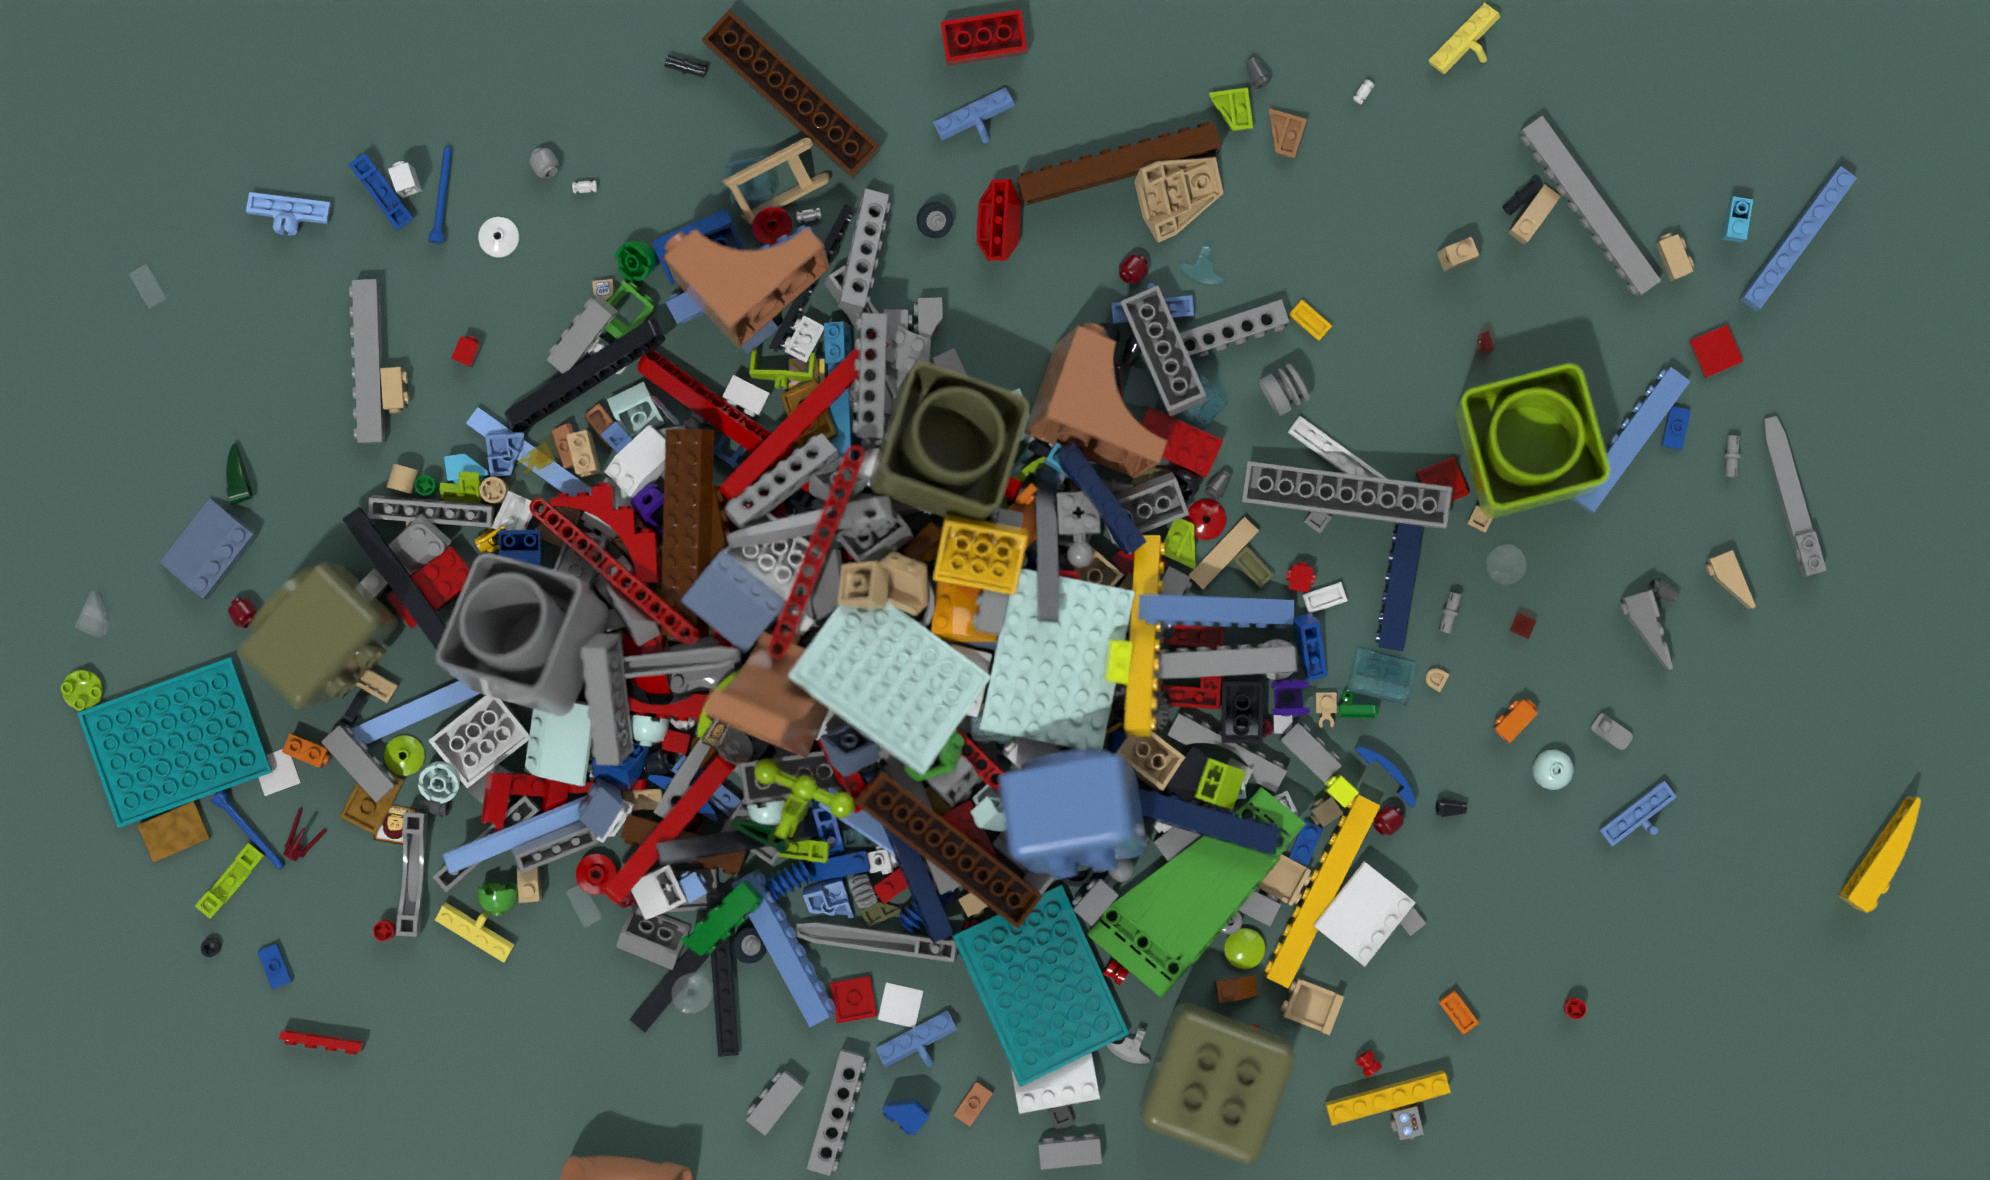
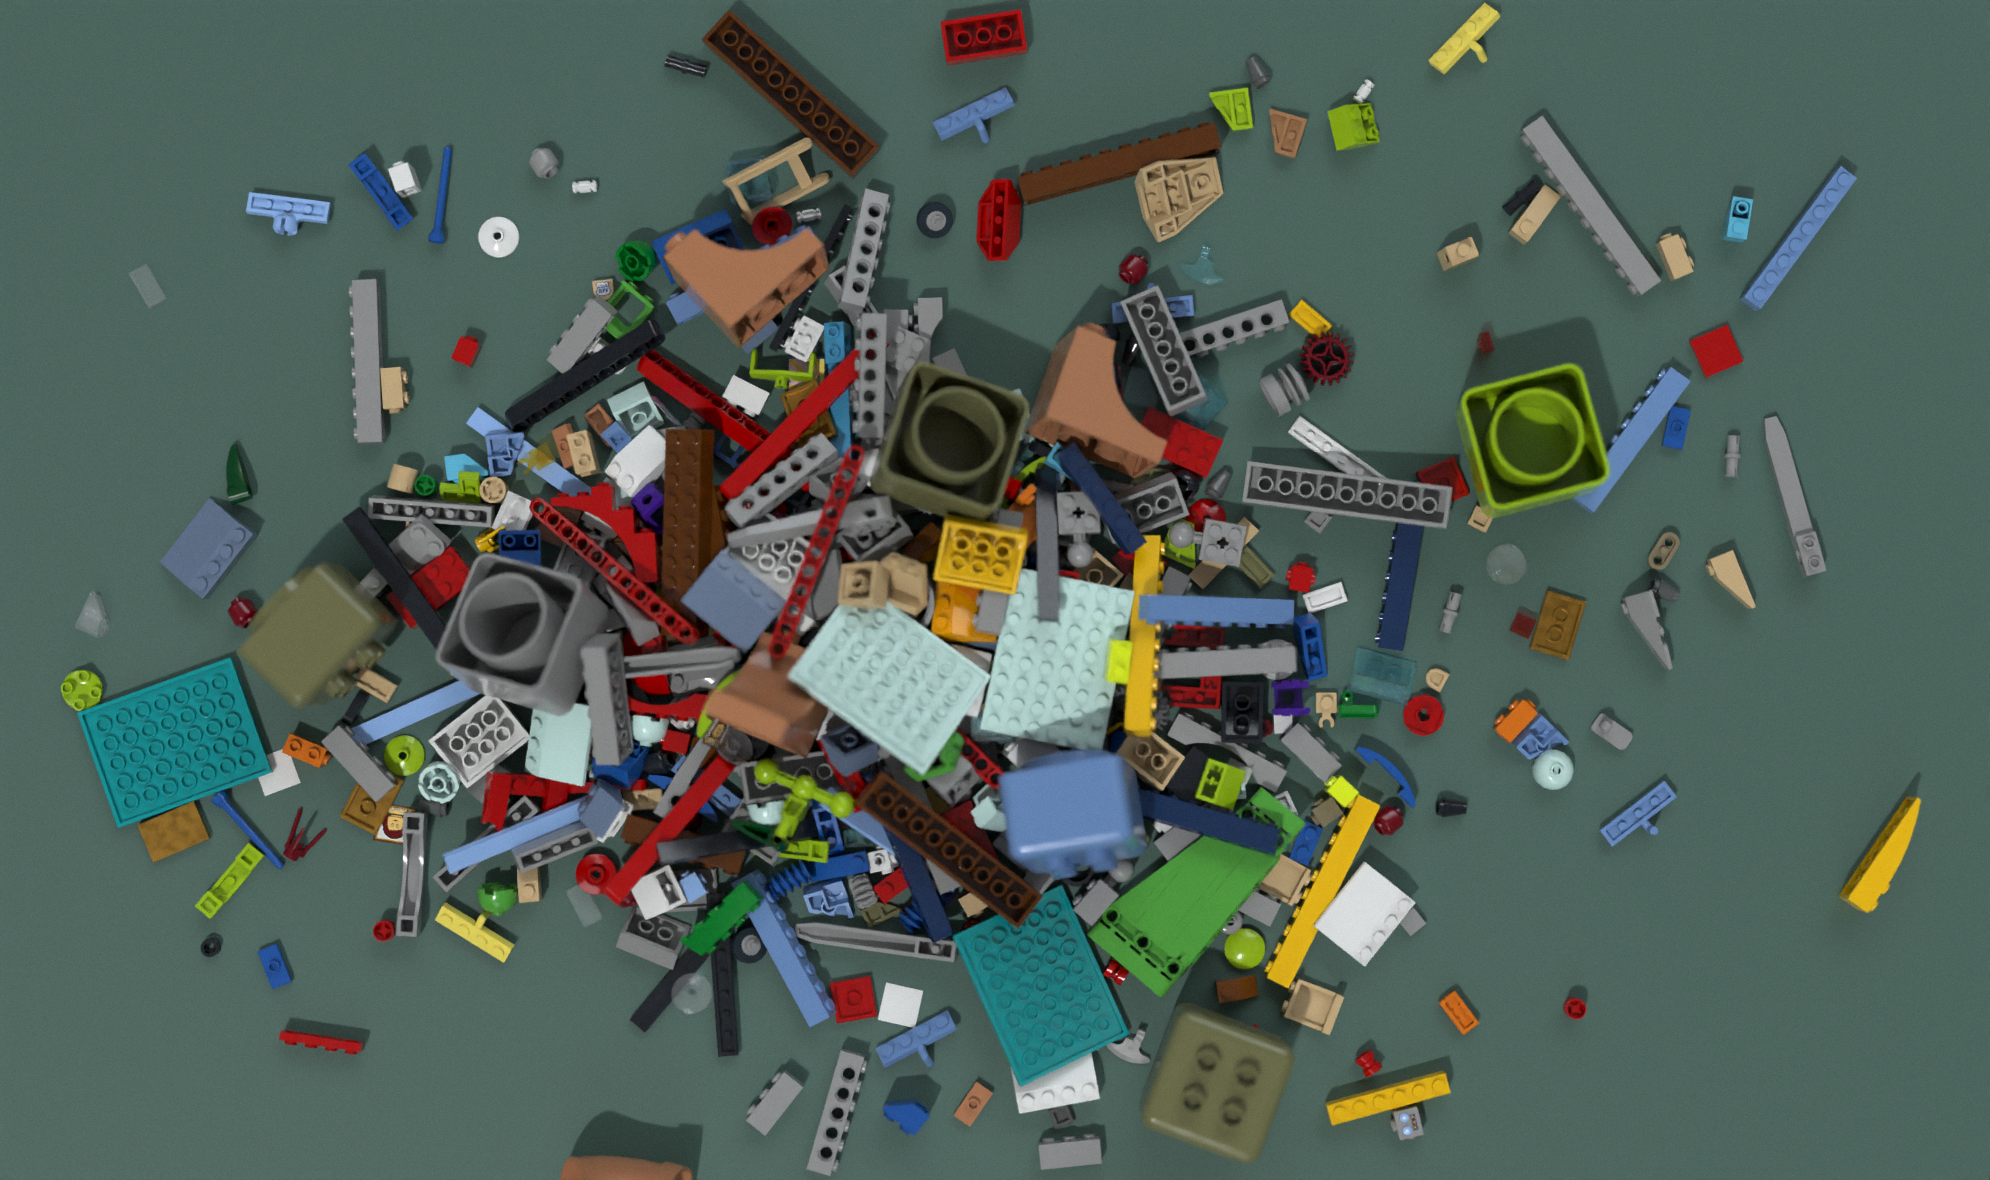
(1183, 535): none -> light grey brick
(1325, 367): none -> dark red gear
(1353, 126): none -> lime slope
(1433, 709): none -> red plate
(1538, 737): none -> medium blue slope
(1557, 625): none -> pearl gold tile
(1663, 551): none -> dark tan plate

